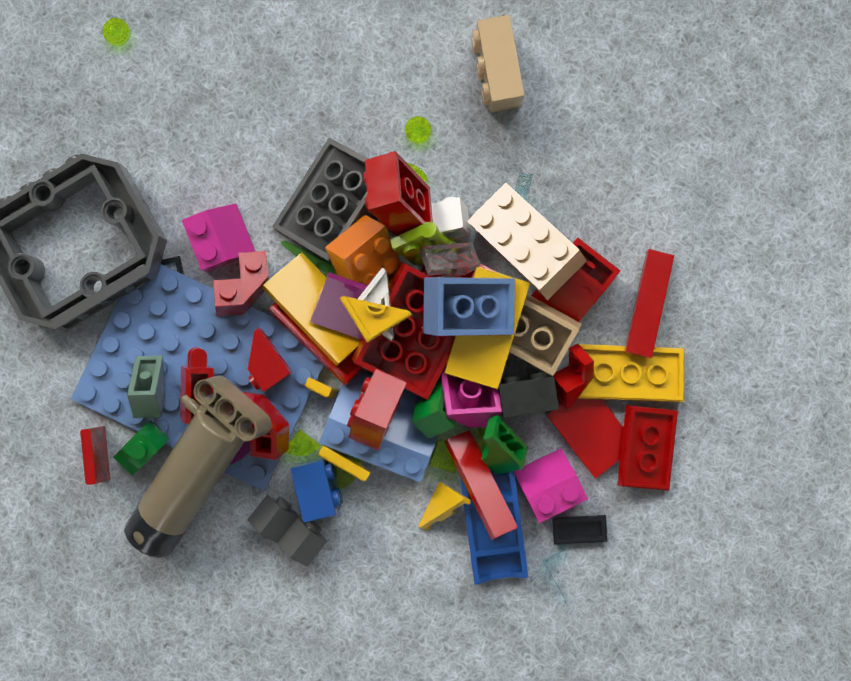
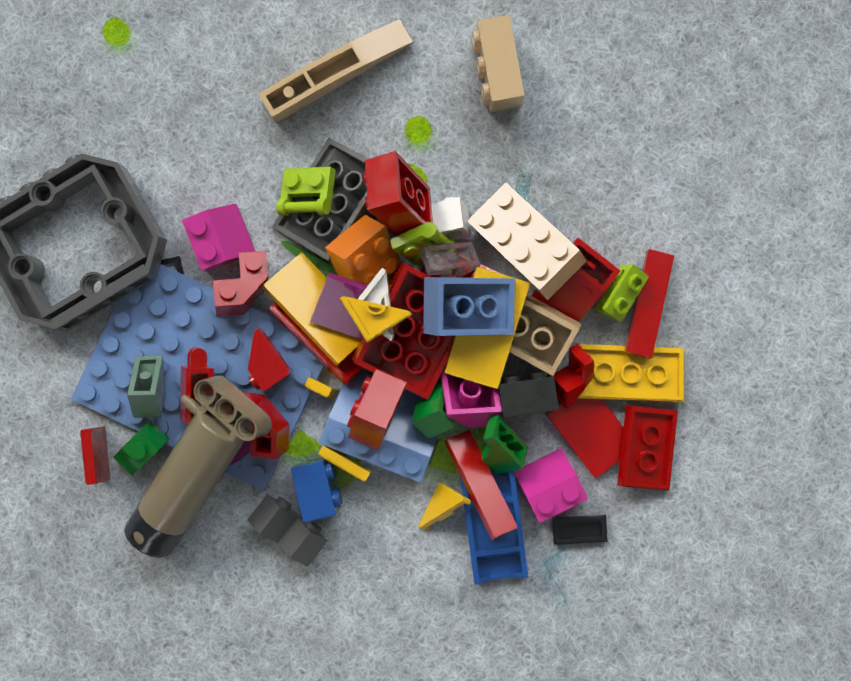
(306, 183): none -> lime plate
(333, 70): none -> tan slope
(622, 292): none -> lime bracket

